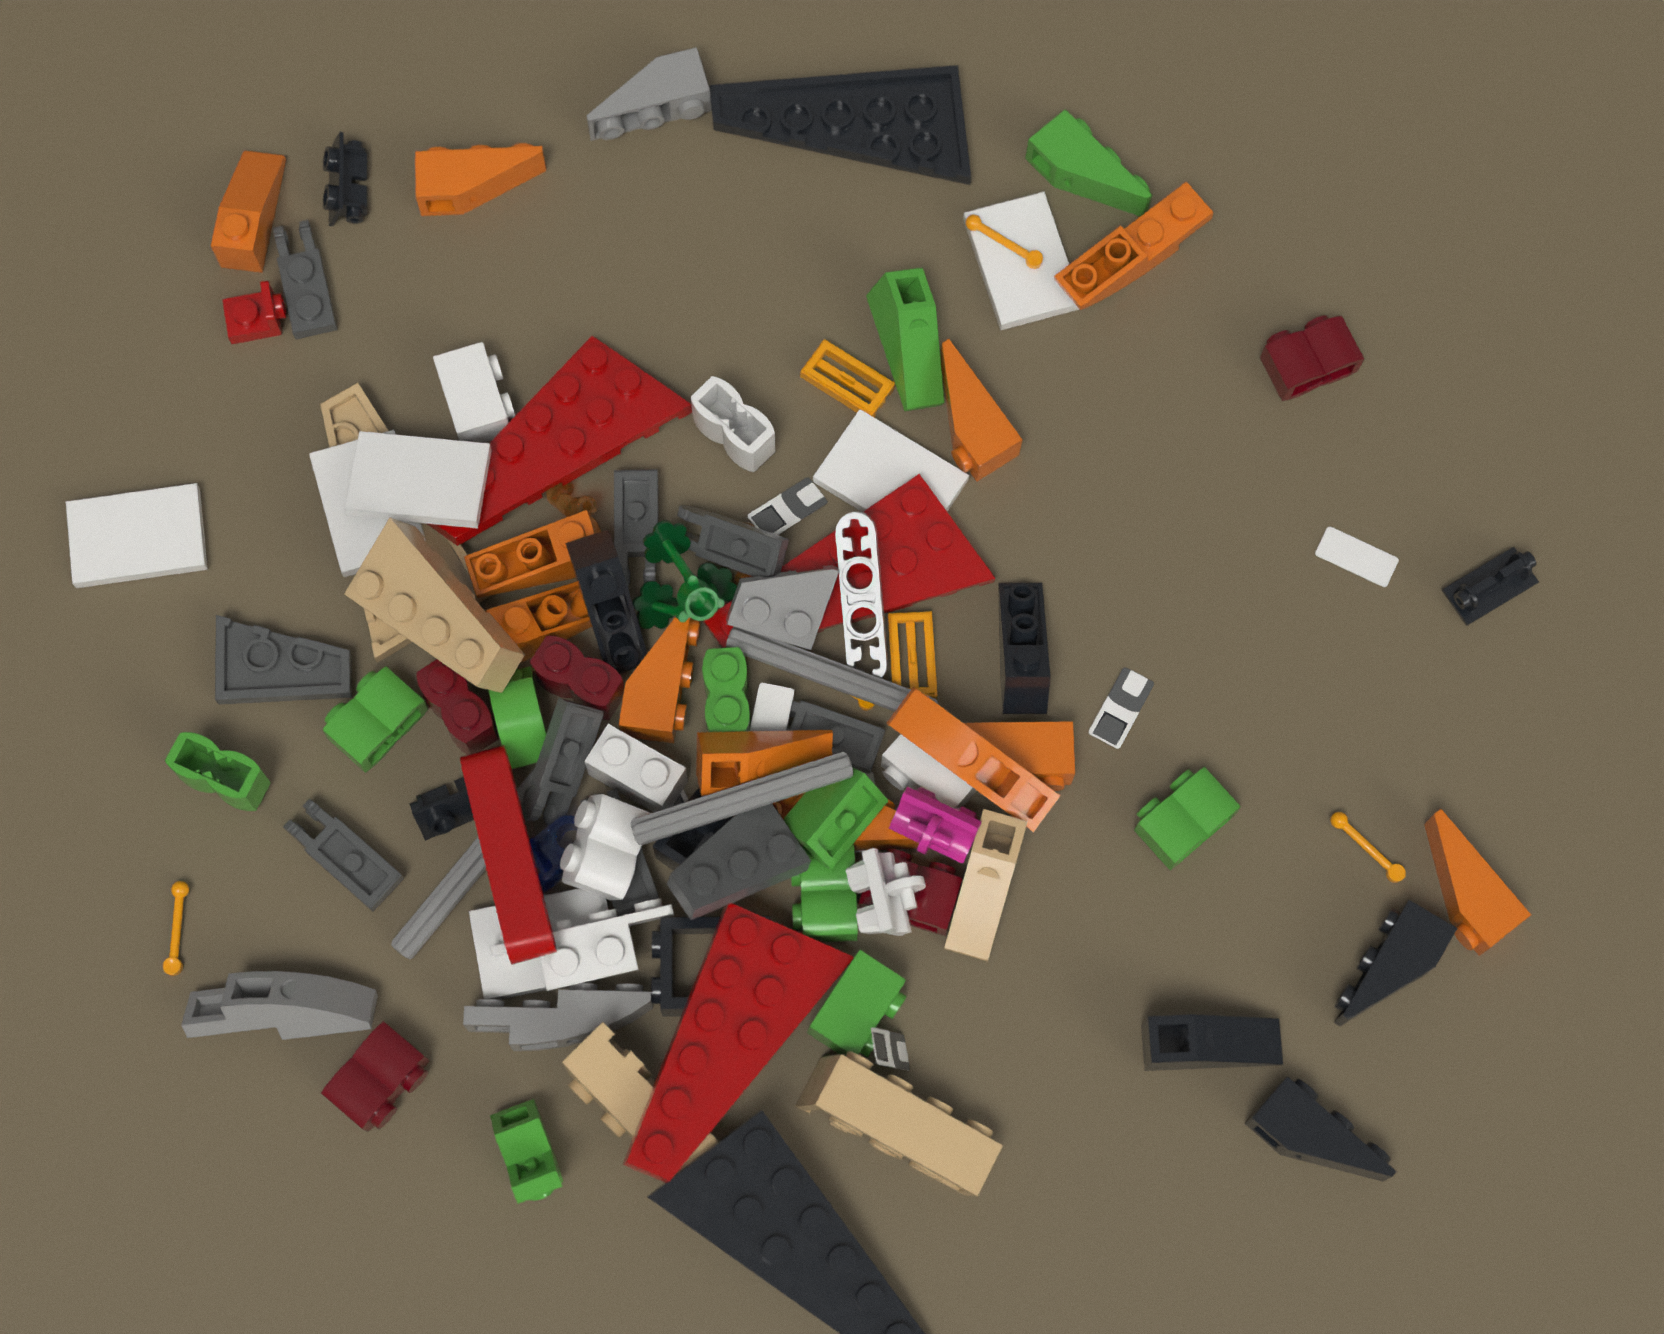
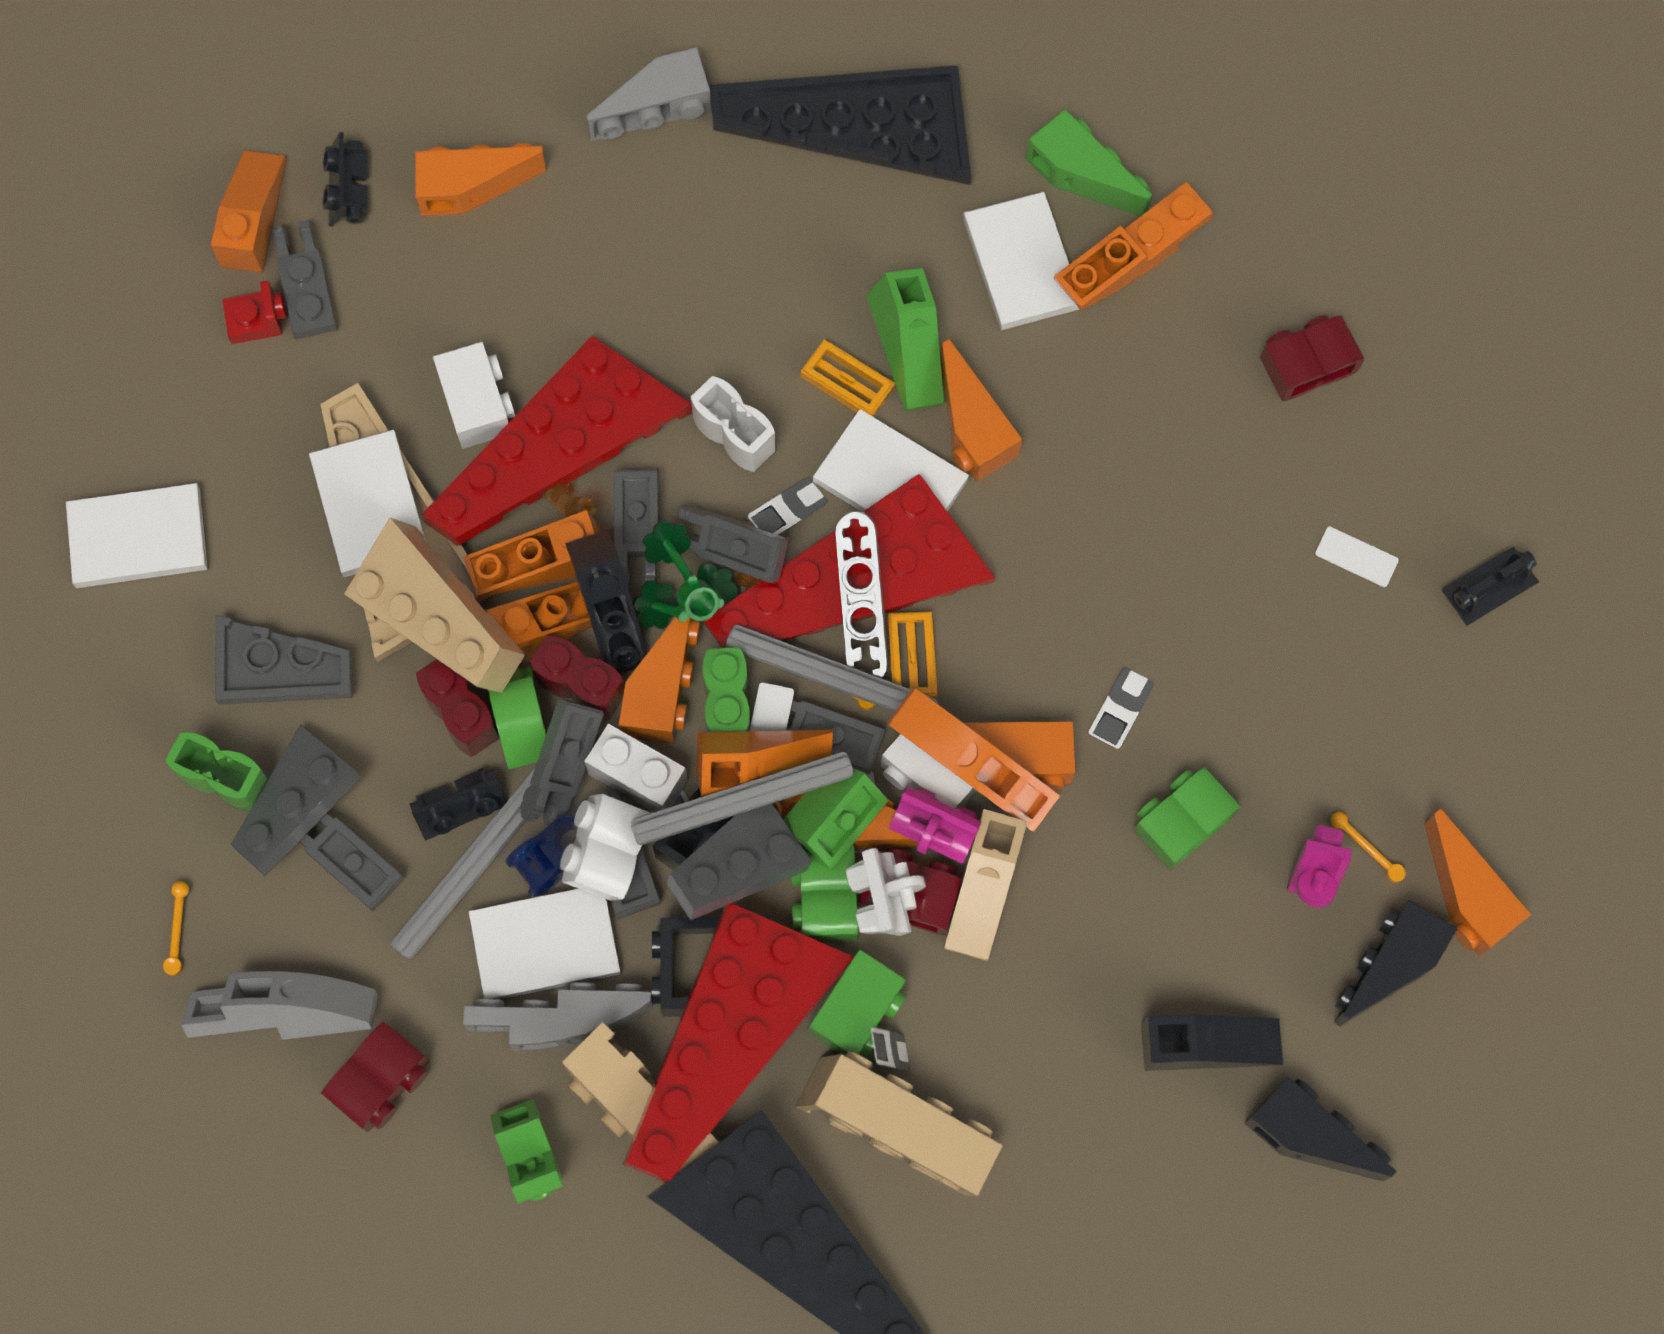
(293, 800): none -> dark grey wing
(374, 718): bright green brick -> none
(418, 479): white tile -> none
(508, 855): red beam -> none
(595, 948): white bracket -> none
(783, 605): light grey wing -> none
(1023, 649): black slope -> none
(1033, 258): light orange hinge -> none
(1320, 867): none -> dark pink hips

